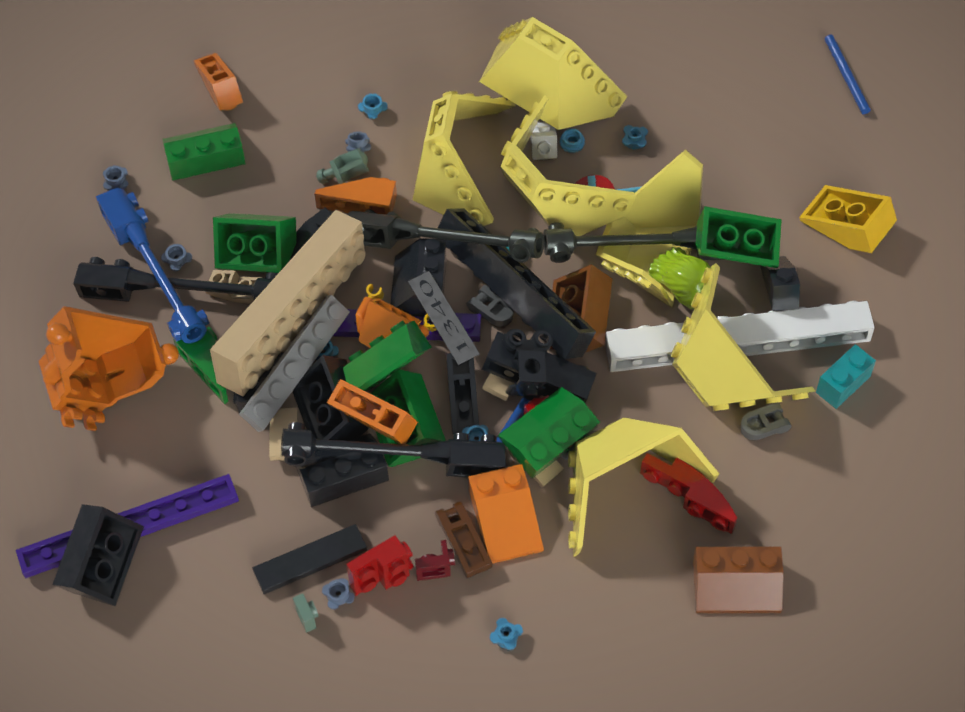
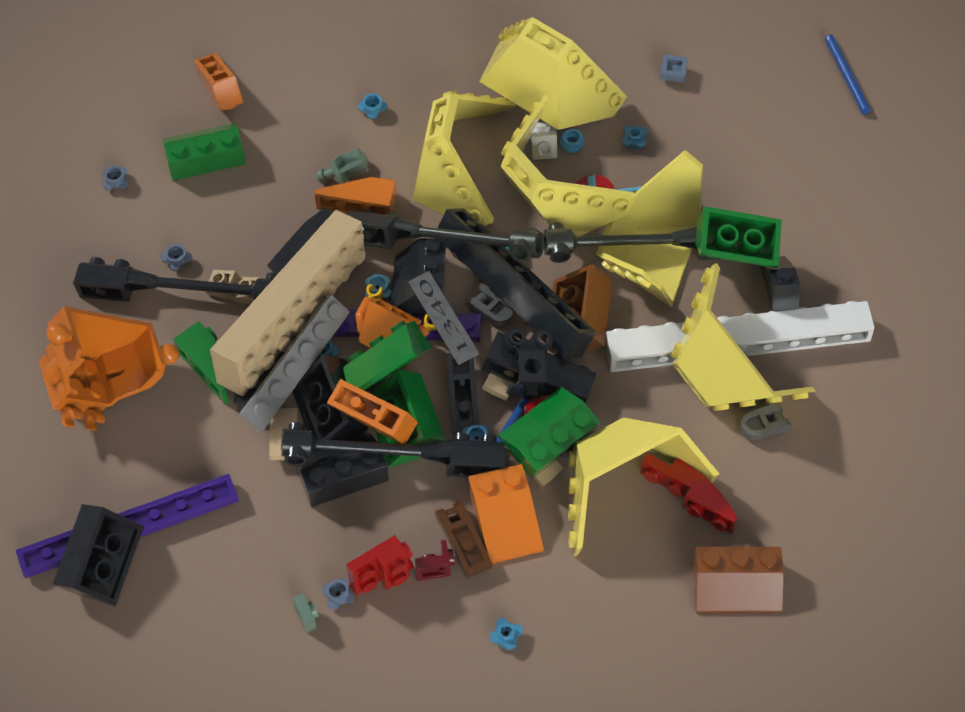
(129, 226): blue bar -> none
(253, 242): green slope -> none
(309, 559): black tile -> none
(358, 140): sand blue plate -> none
(379, 281): none -> medium azure plate
(674, 68): none -> sand blue plate
(680, 274): lime piece -> none
(845, 376): teal brick -> none
(851, 217): yellow slope -> none

